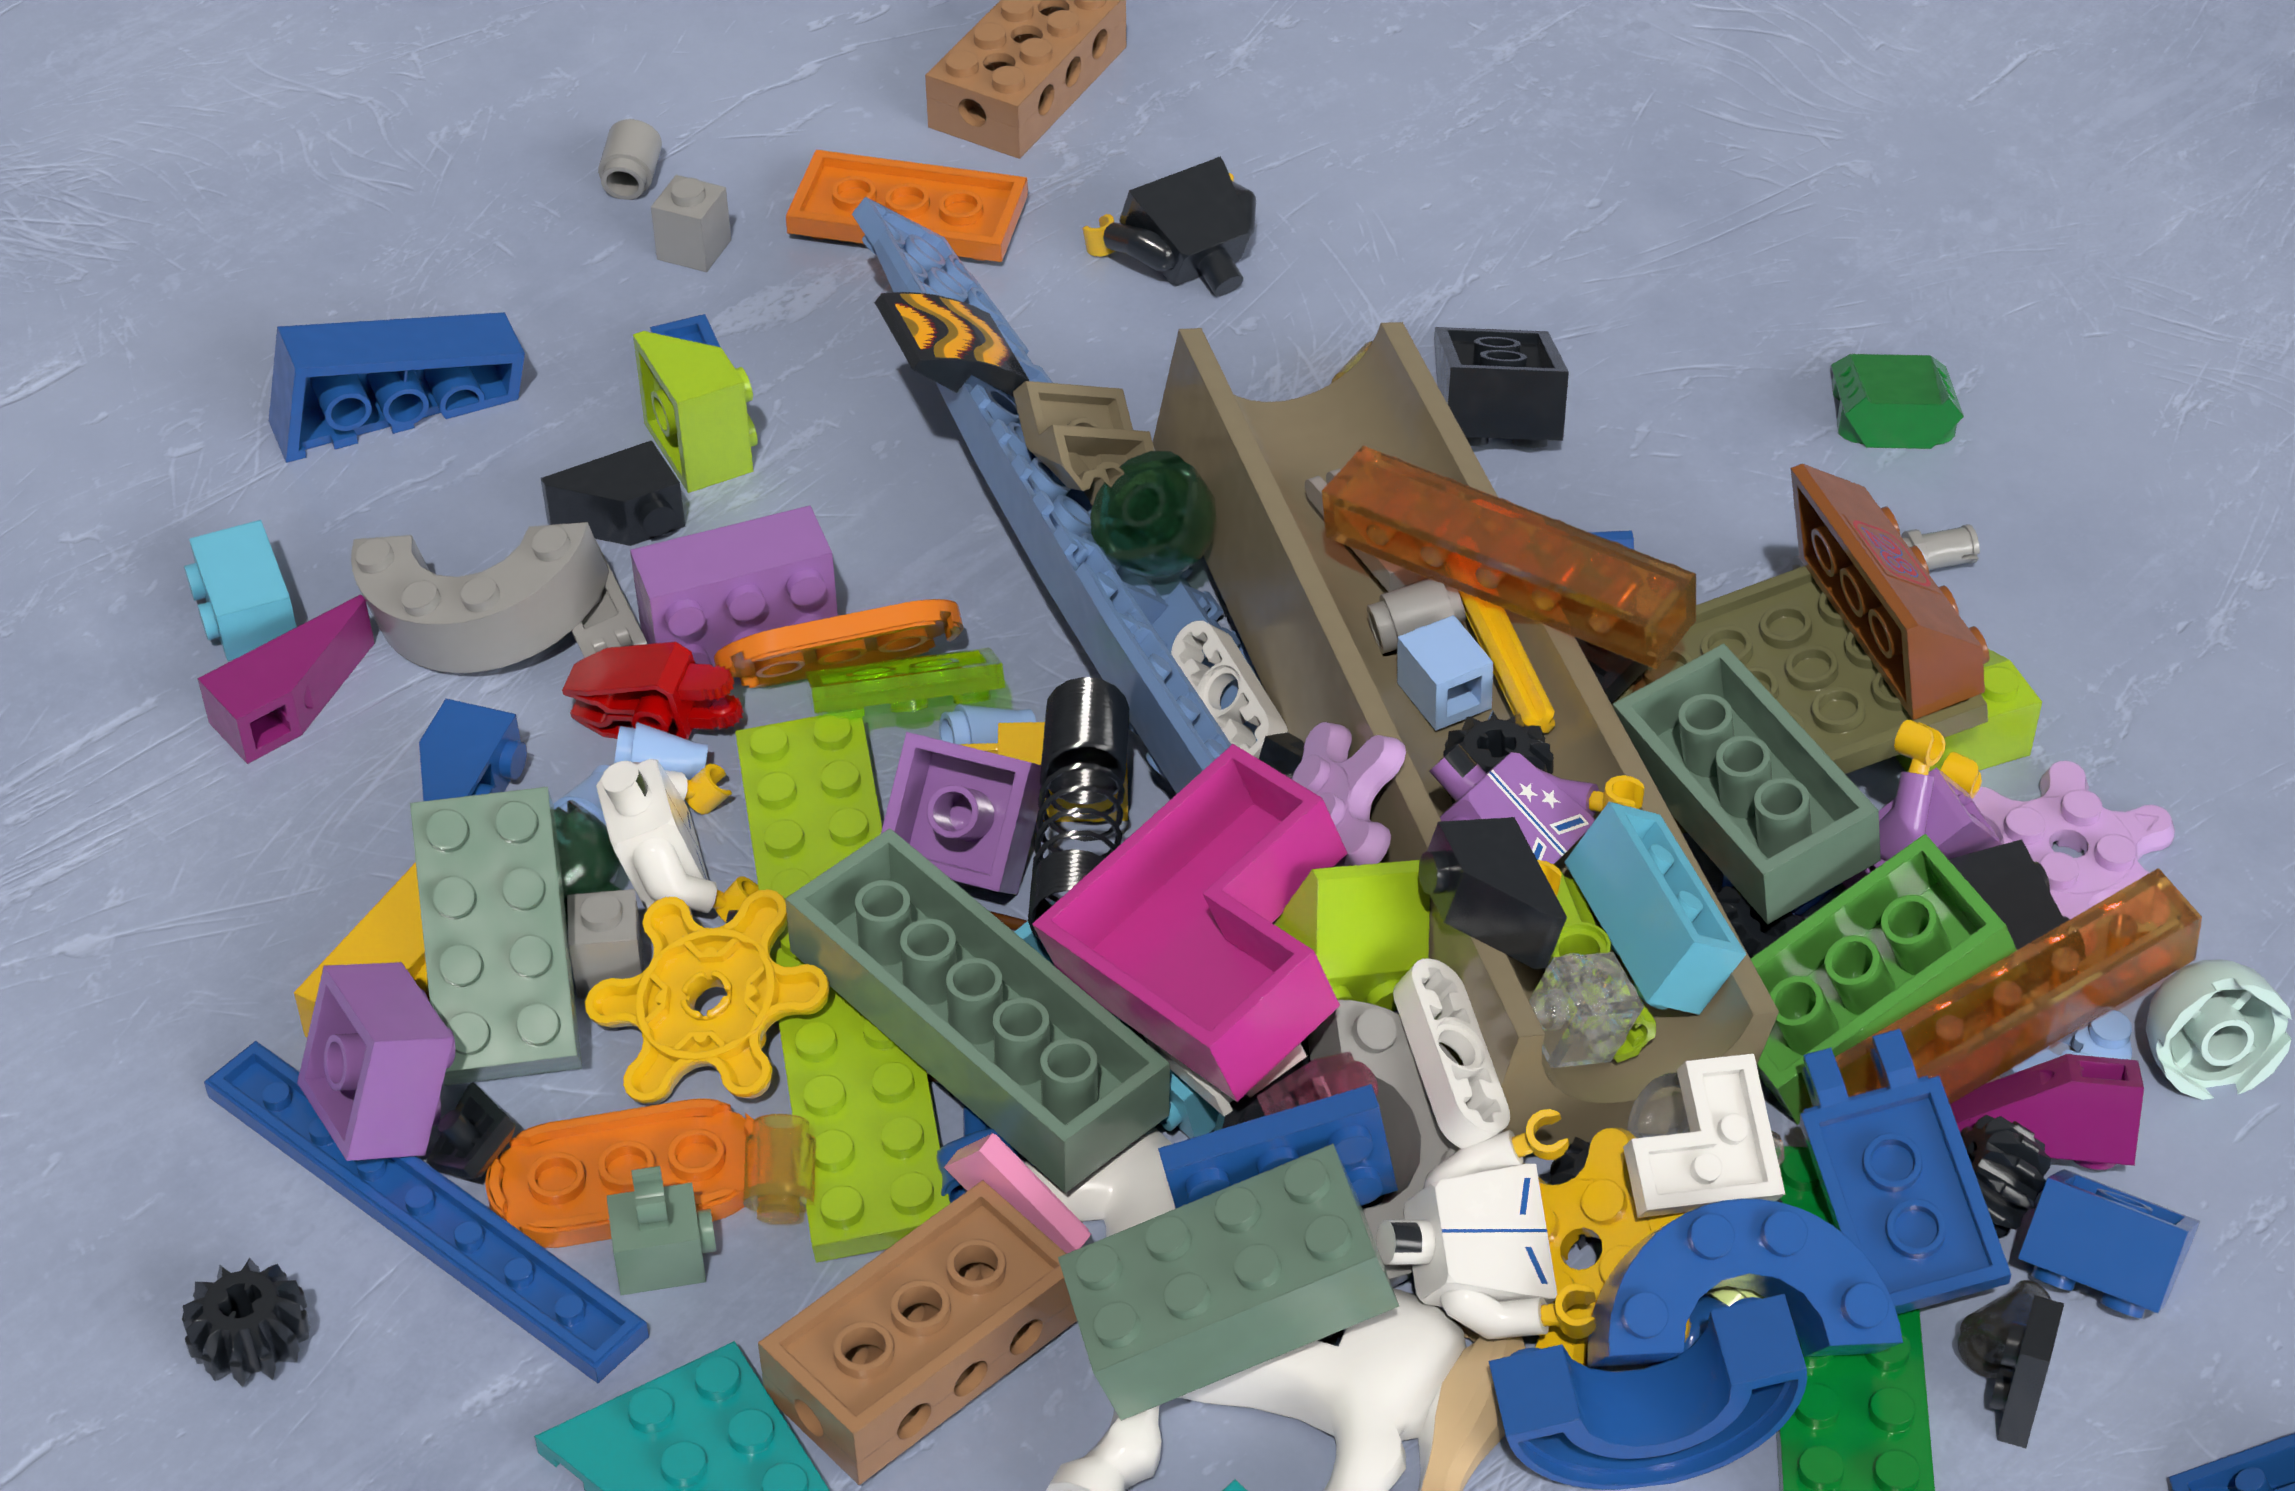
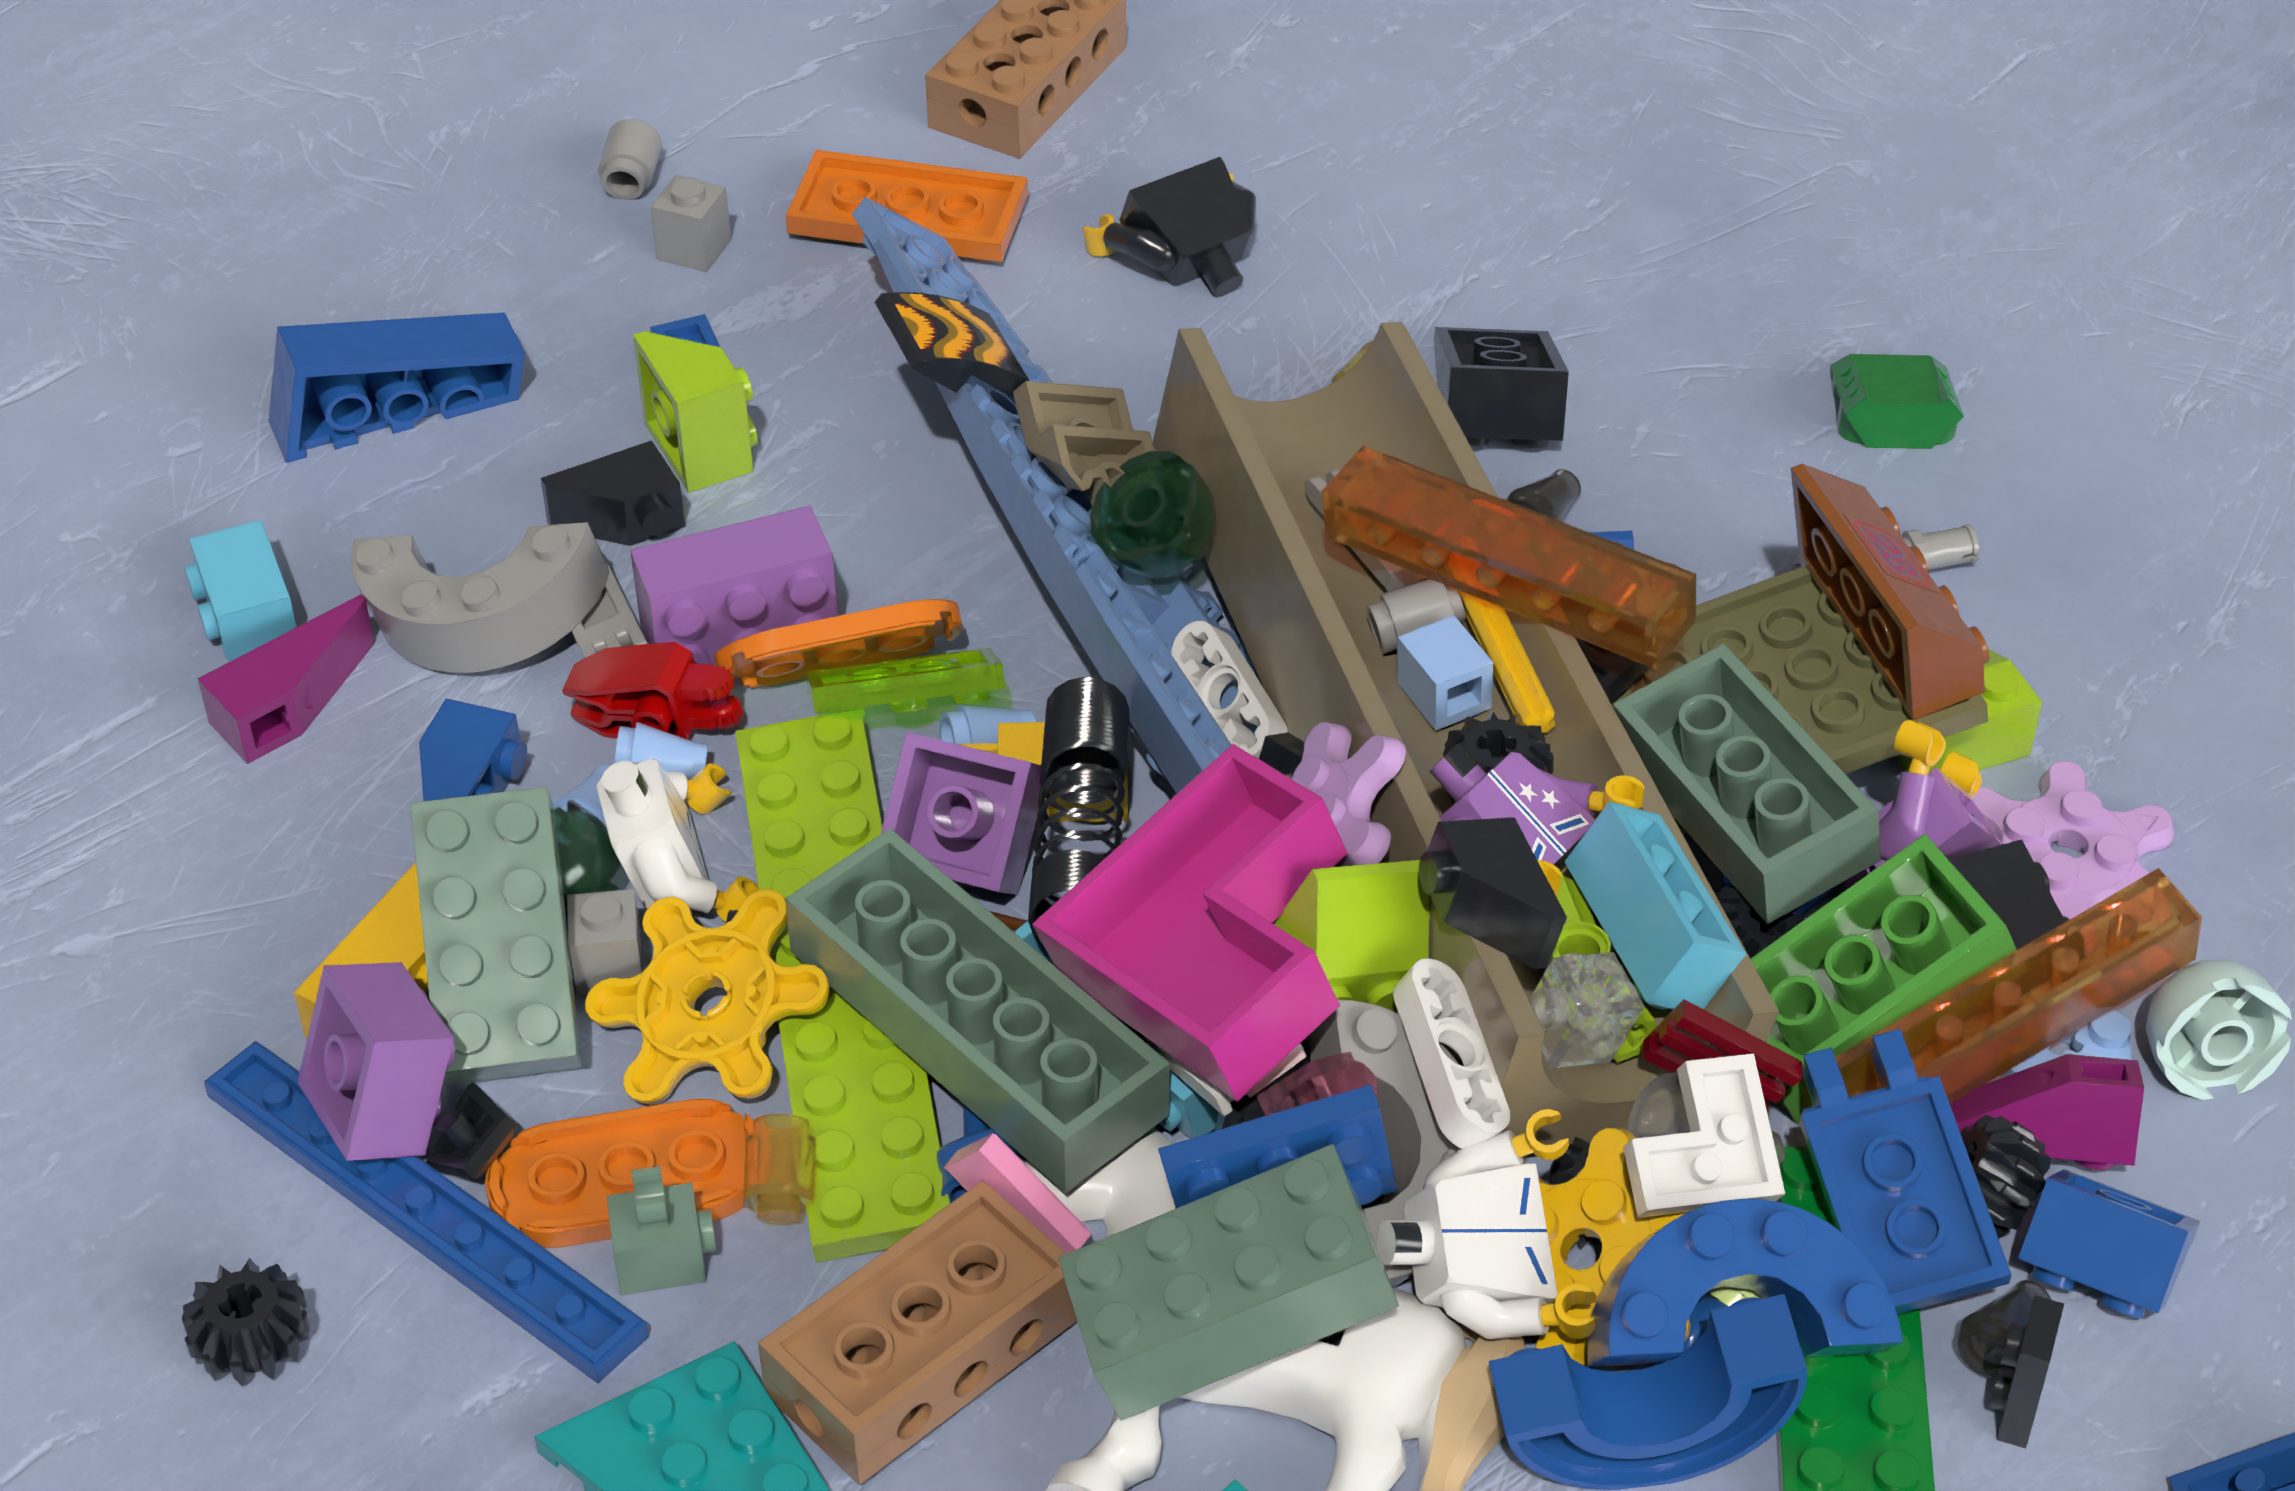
(1549, 495): none -> clear smoke cone
(1671, 1047): none -> dark red tile

